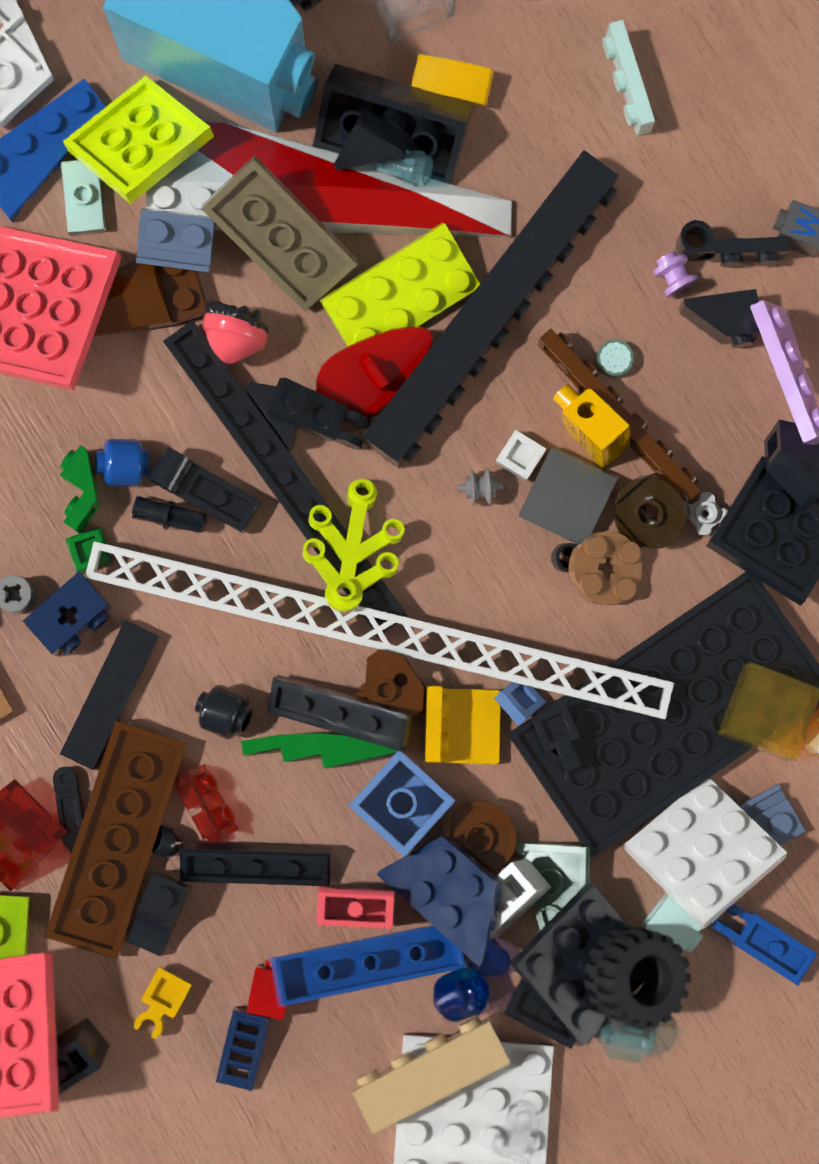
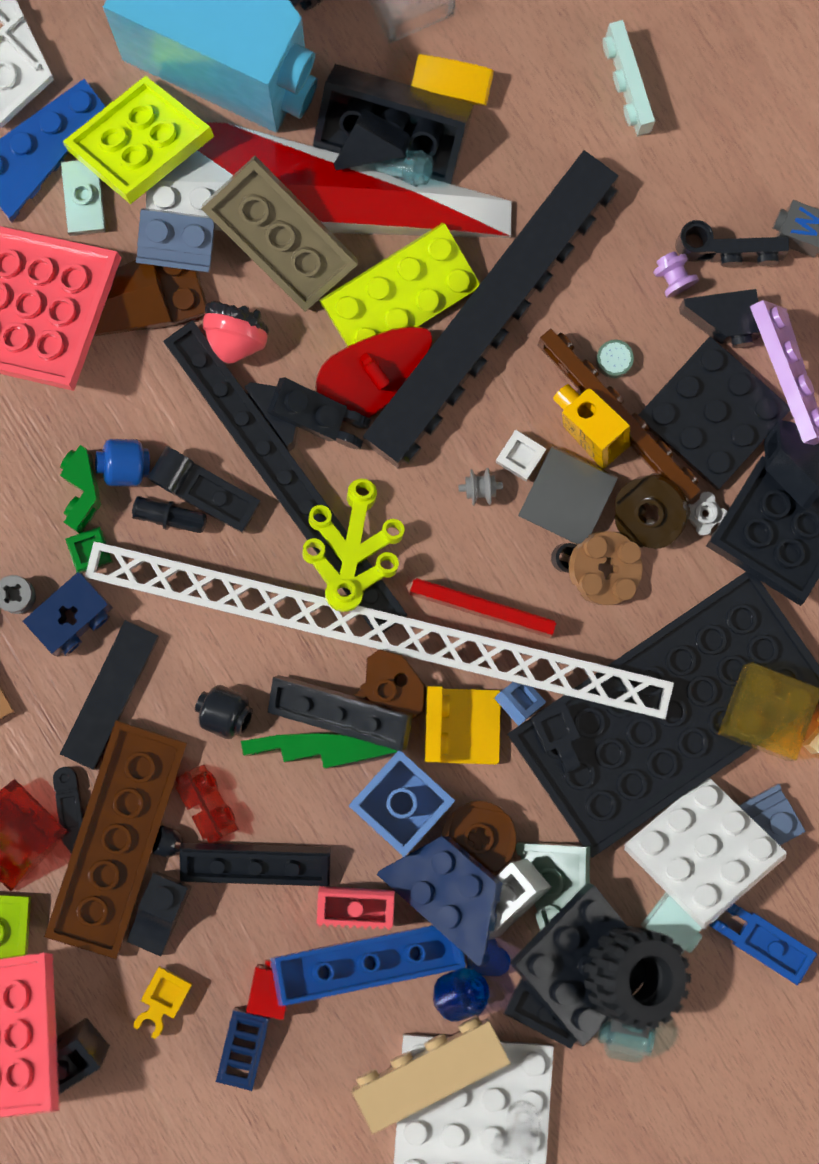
(482, 608): none -> red tile
(713, 413): none -> black plate

